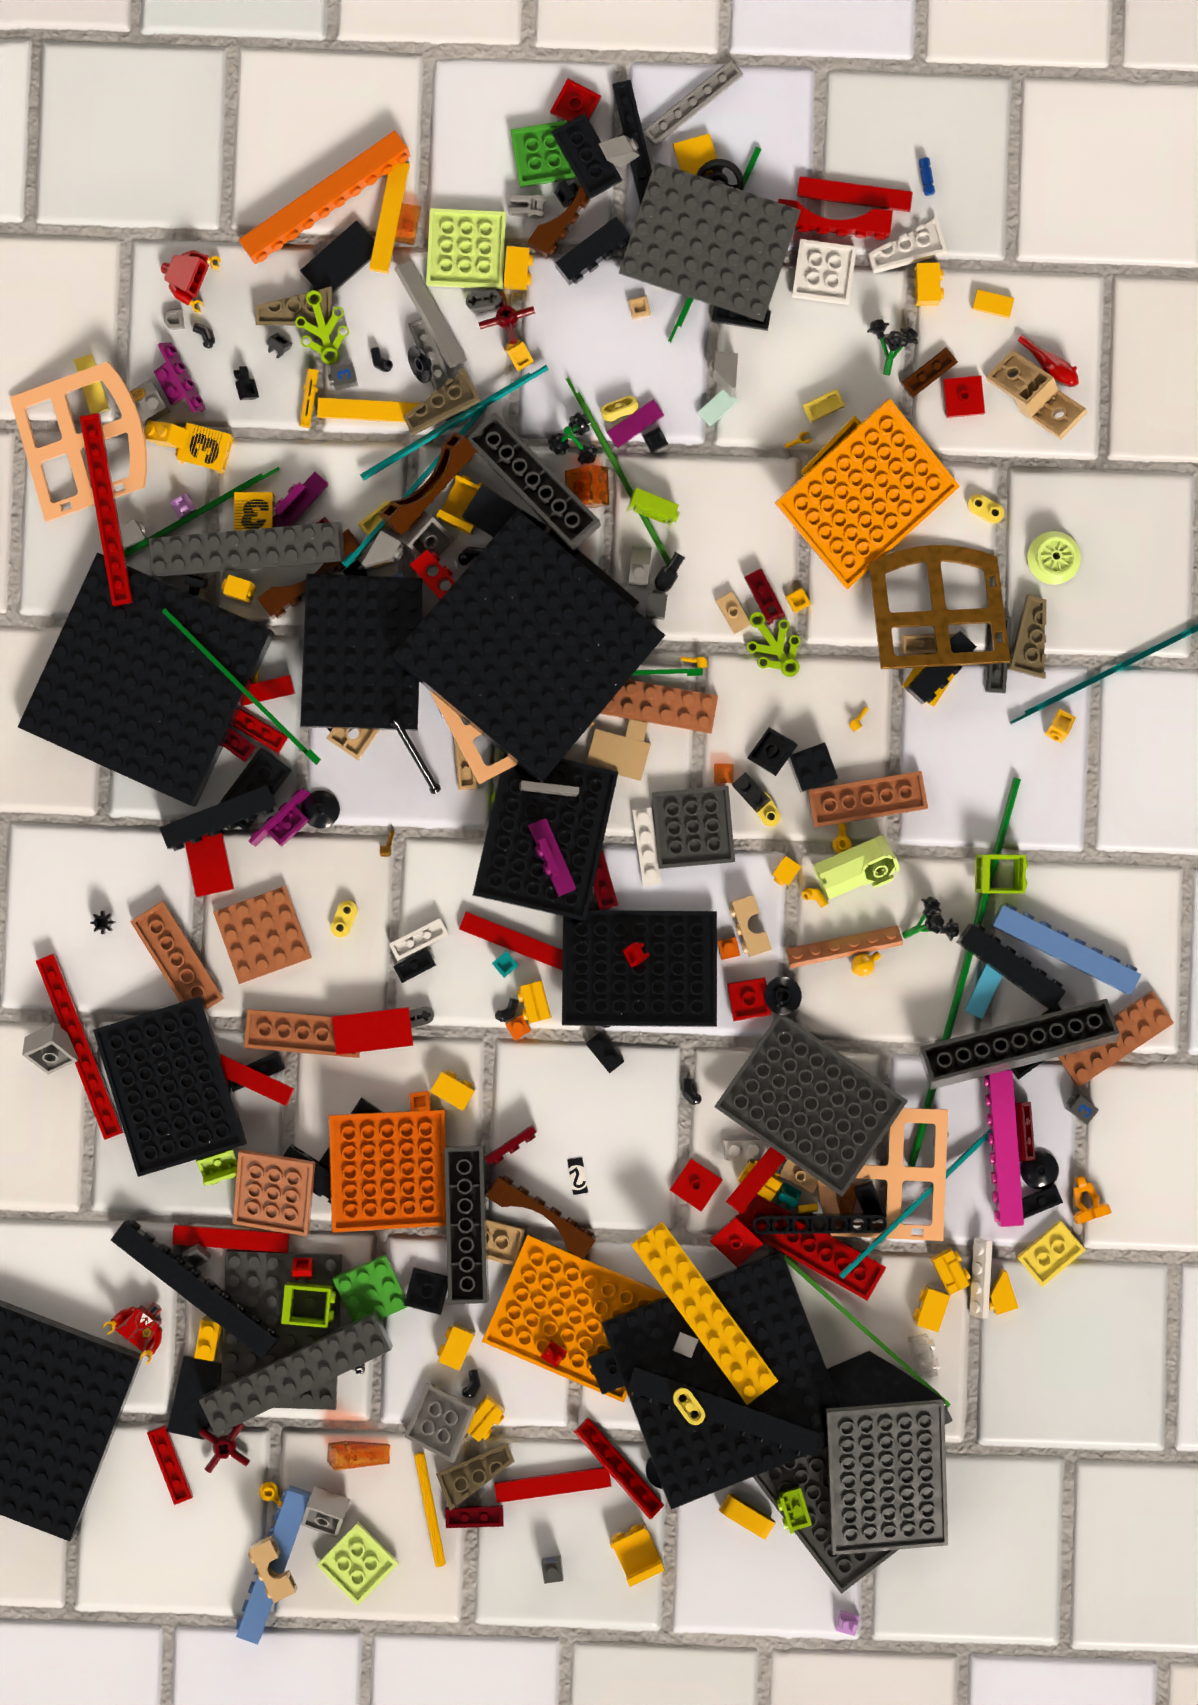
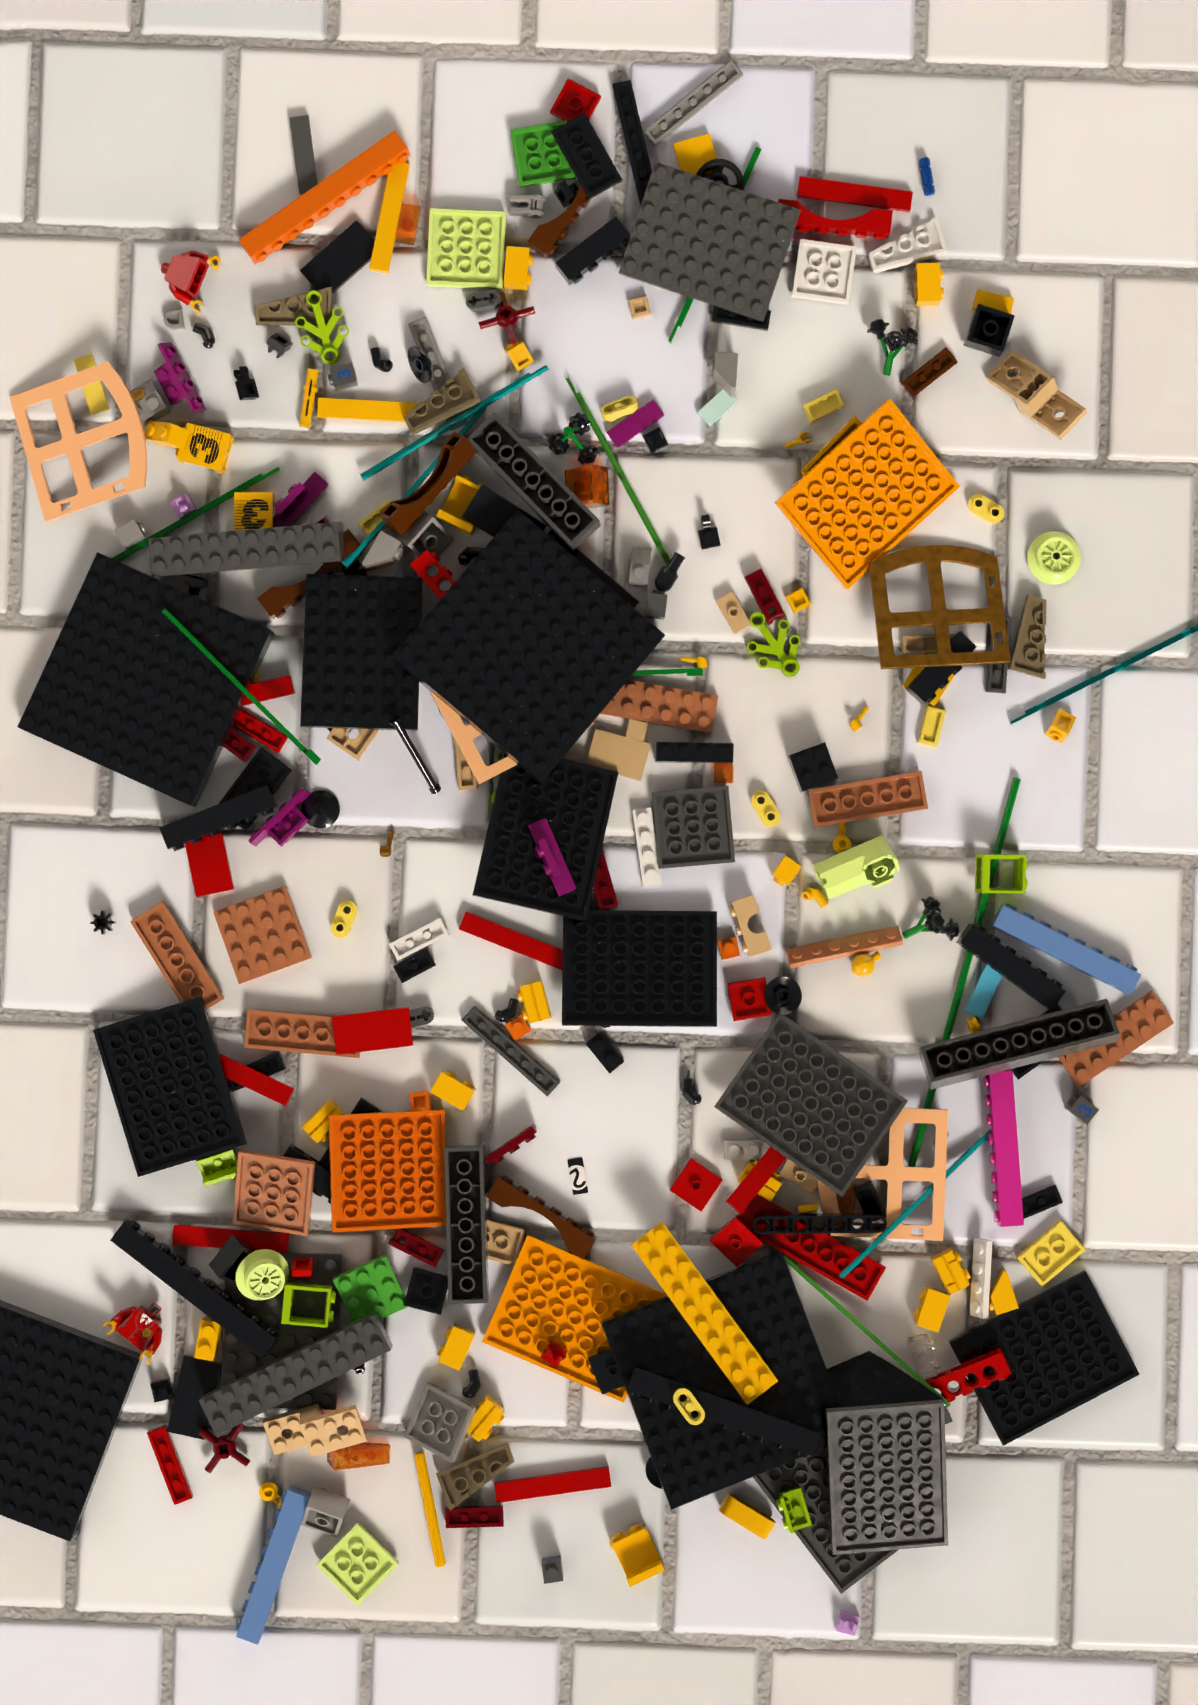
(49, 1049): light grey slope -> none
(86, 1064): red plate -> none
(106, 509): red plate -> none
(162, 1390): none -> black tile
(197, 1255): dark grey plate -> none
(229, 1257): none -> black slope
(238, 589): yellow brick -> none
(262, 1274): none -> yellowish green piece
(277, 1584): tan arch -> none
(303, 153): none -> dark grey tile
(315, 1430): none -> tan bracket
(318, 1124): none -> yellow brick
(416, 1247): none -> dark red plate
(430, 314): light grey tile -> none
(505, 964): teal tile -> none
(510, 1051): none -> dark grey tile
(549, 788): light grey tile -> none
(618, 1468): red tile -> none
(620, 150): light grey slope -> none
(635, 954): red tile -> none
(653, 507): lime window -> none
(685, 1344): light grey tile -> none
(694, 752): none -> black brick
(708, 536): none -> black plate
(751, 792): black plate -> none
(772, 751): black plate -> none
(789, 1195): teal tile -> none
(931, 726): none -> light yellow tile
(963, 396): red plate -> none
(973, 1025): none -> yellow bush
(975, 1366): none -> red brick
(989, 330): none -> black brick
(1025, 1131): dark red plate -> none
(1030, 1168): black dish -> none
(1052, 364): red piece -> none
(1058, 1356): none -> black plate
(1085, 1214): light orange piece -> none

